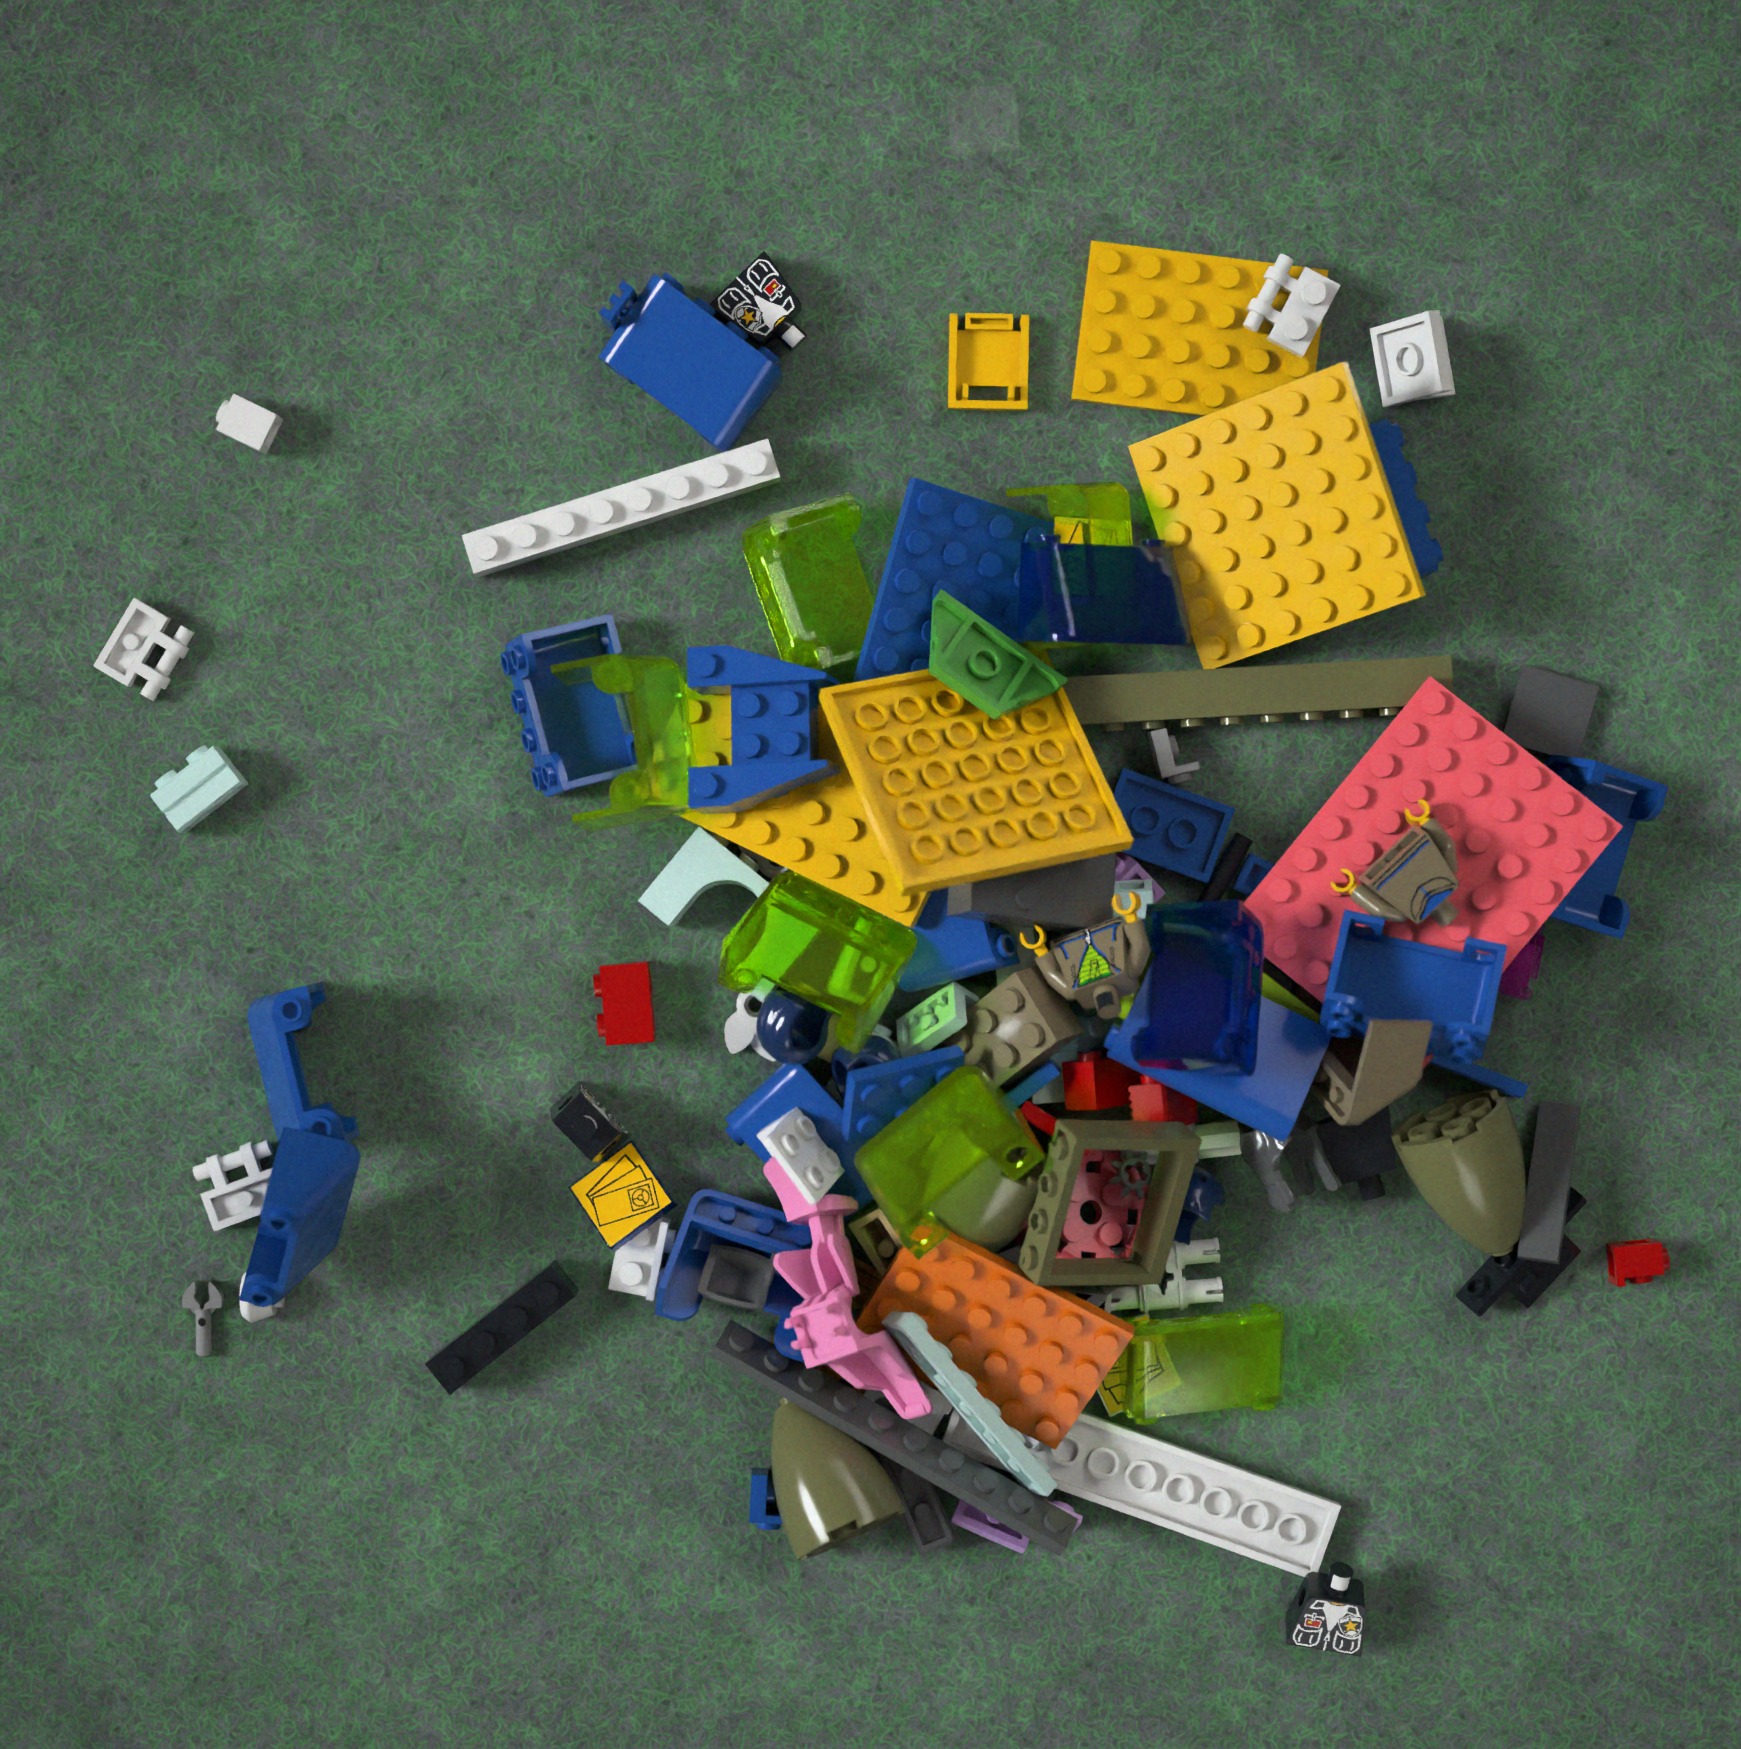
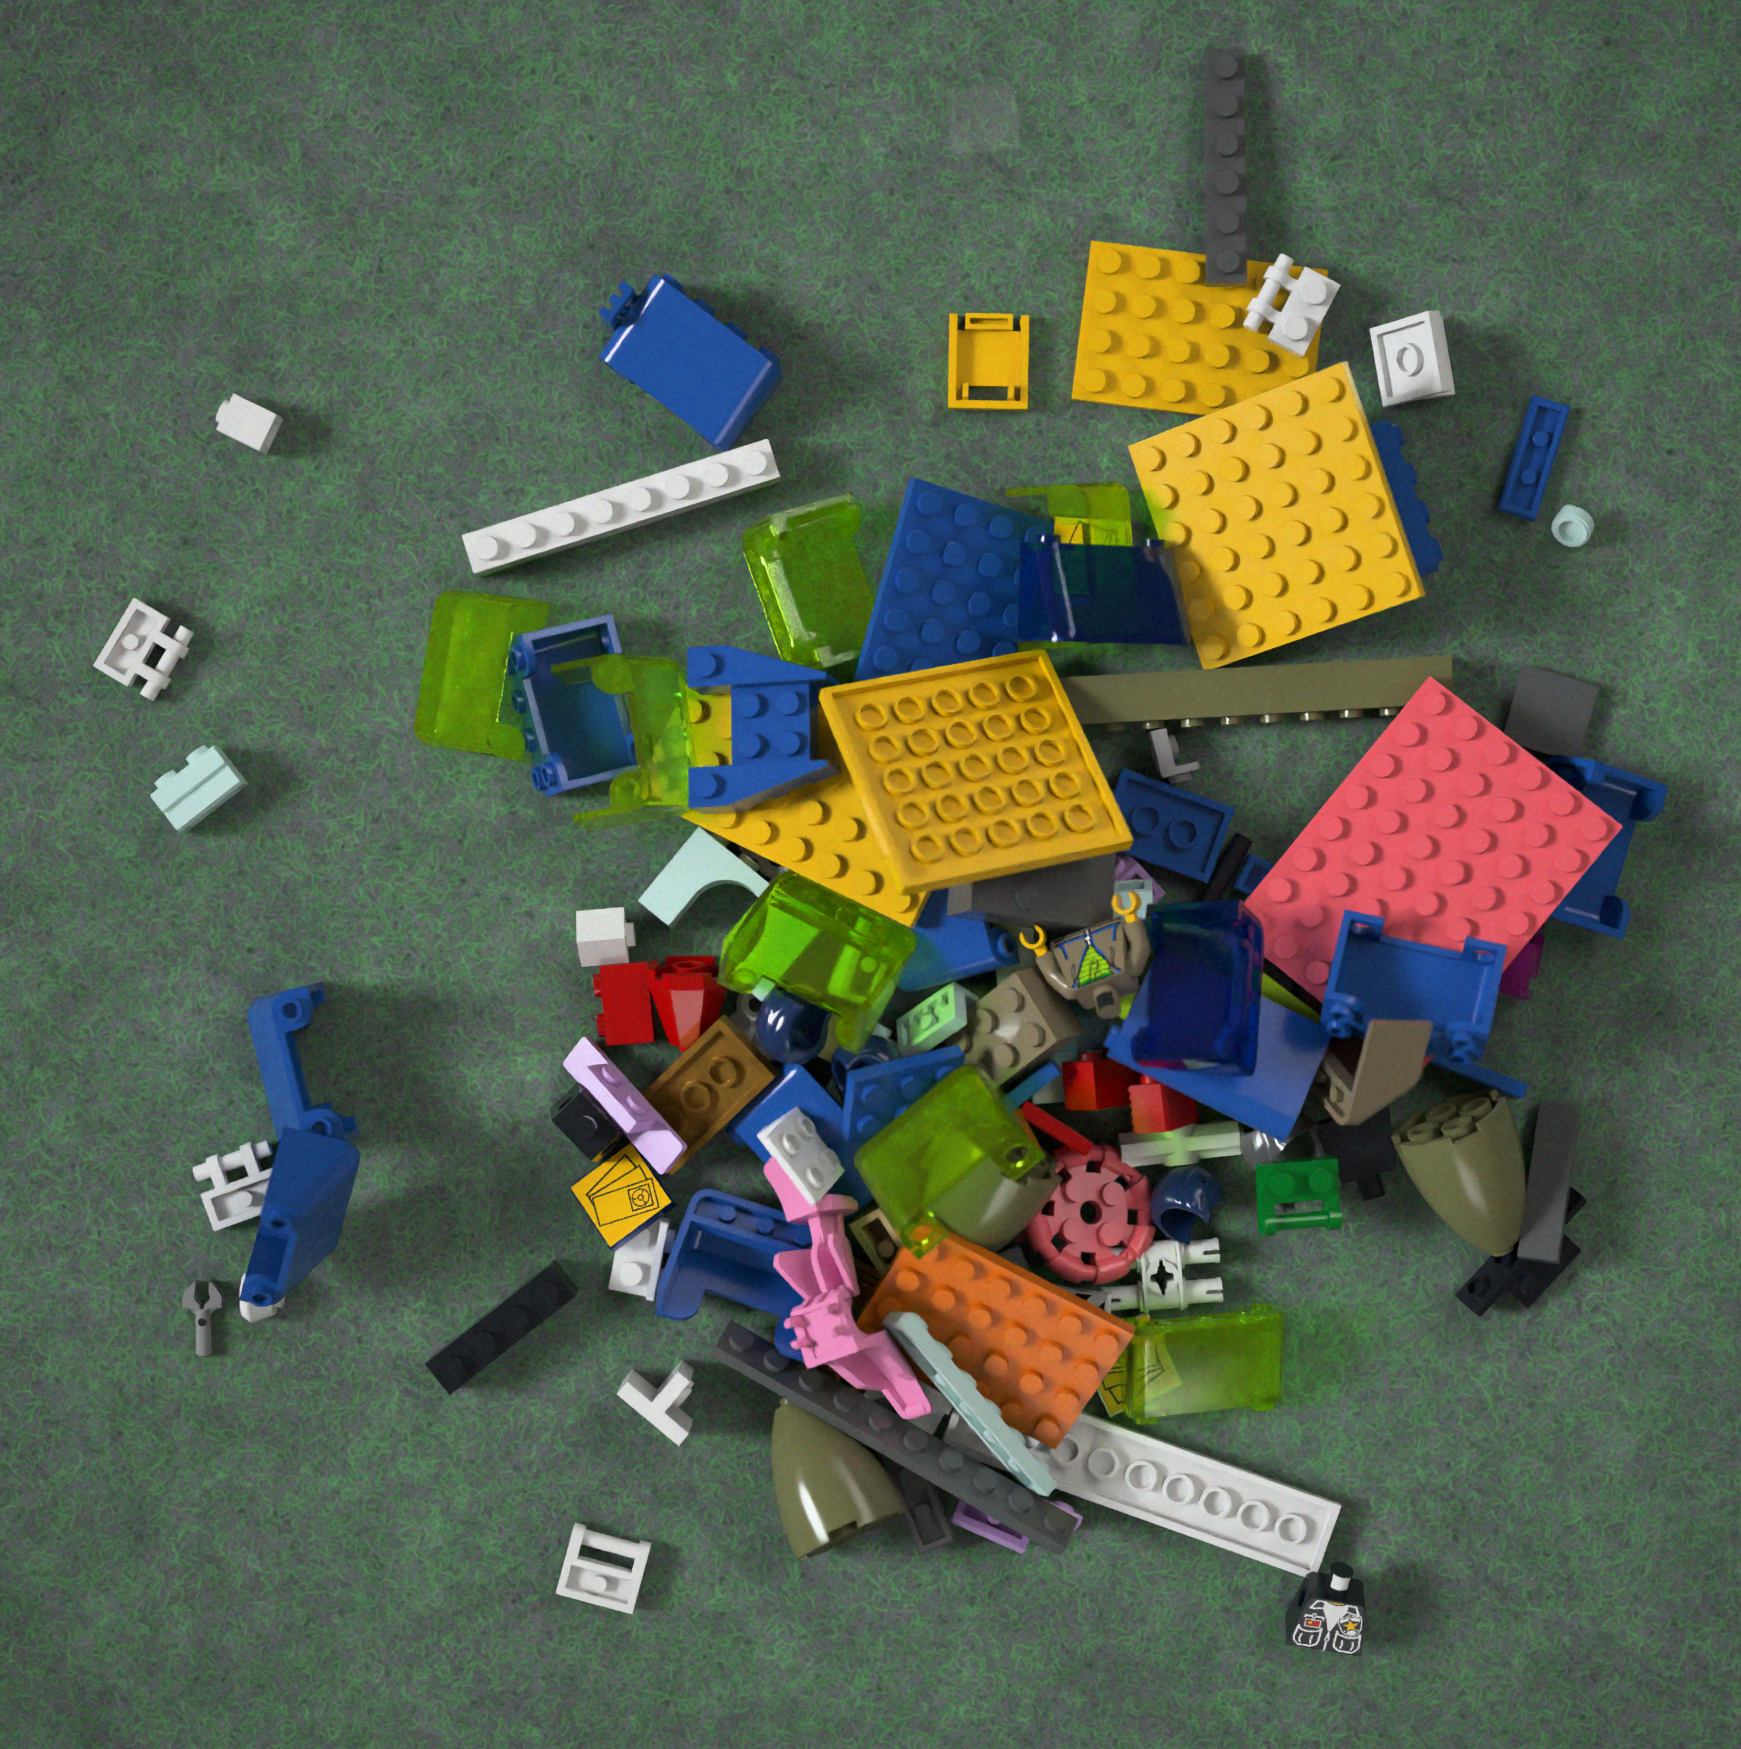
(468, 670): none -> clear neon green windscreen
(601, 1581): none -> white plate
(604, 936): none -> white brick
(625, 1105): none -> lavender bracket
(662, 1404): none -> white bracket
(686, 996): none -> red cone
(709, 1085): none -> pearl gold plate
(737, 1277): dark grey piece -> none
(761, 1494): blue bracket -> none
(762, 305): black torso -> none
(984, 661): bright green wing -> none
(1122, 1176): dark grey gear -> none
(1158, 1219): olive window -> none
(1225, 168): none -> dark grey plate
(1298, 1182): none -> green plate
(1410, 876): dark tan torso -> none
(1533, 458): none -> blue tile
(1572, 526): none -> light aqua tile
(1636, 1261): red brick -> none

